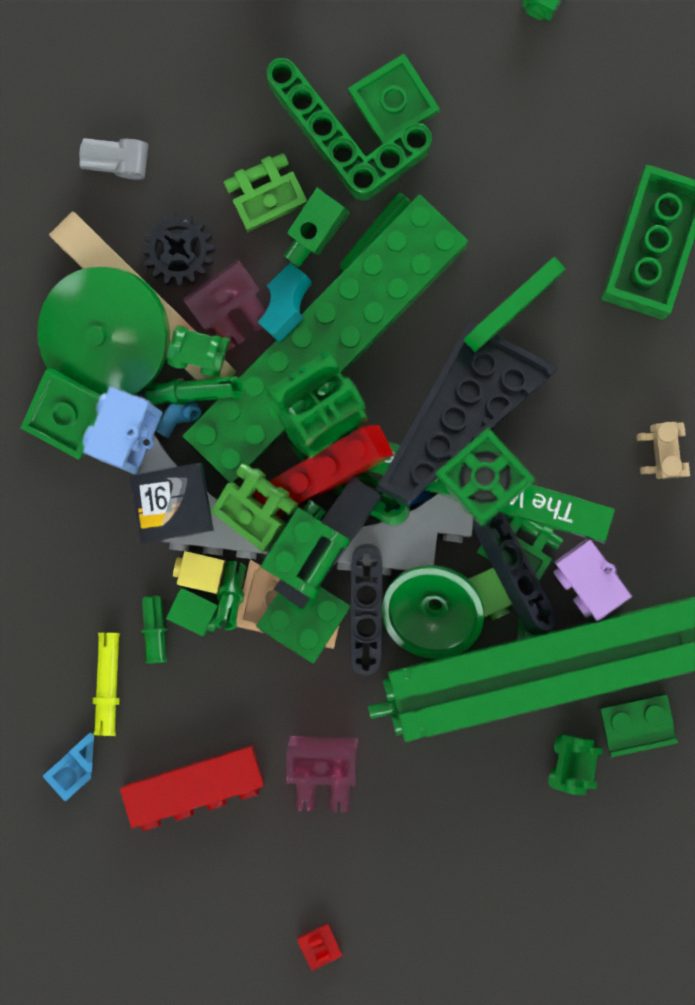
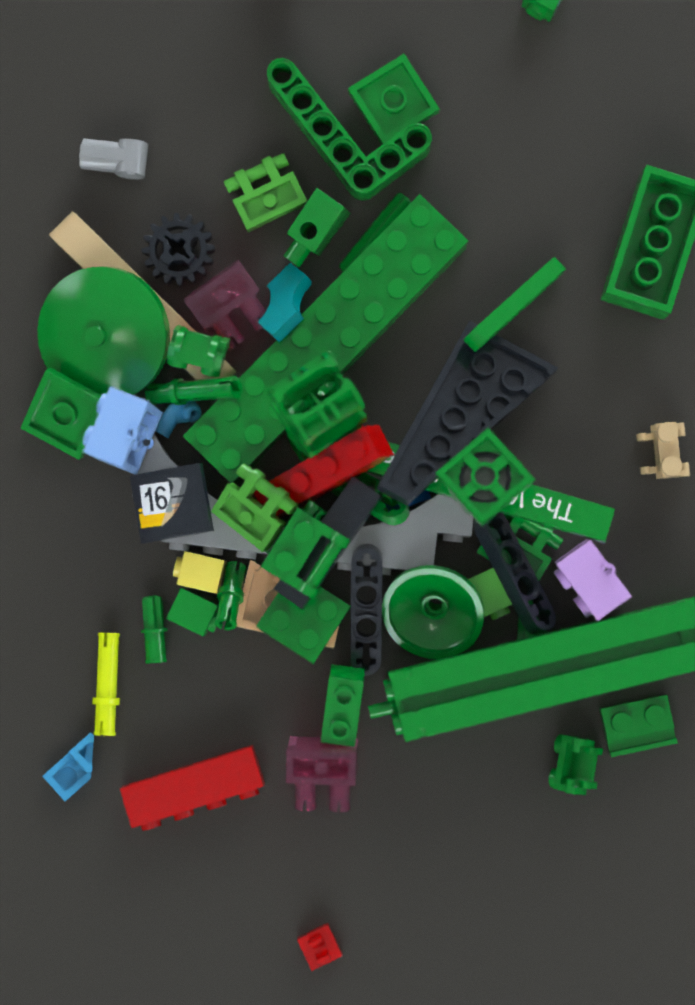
(343, 705): none -> green brick

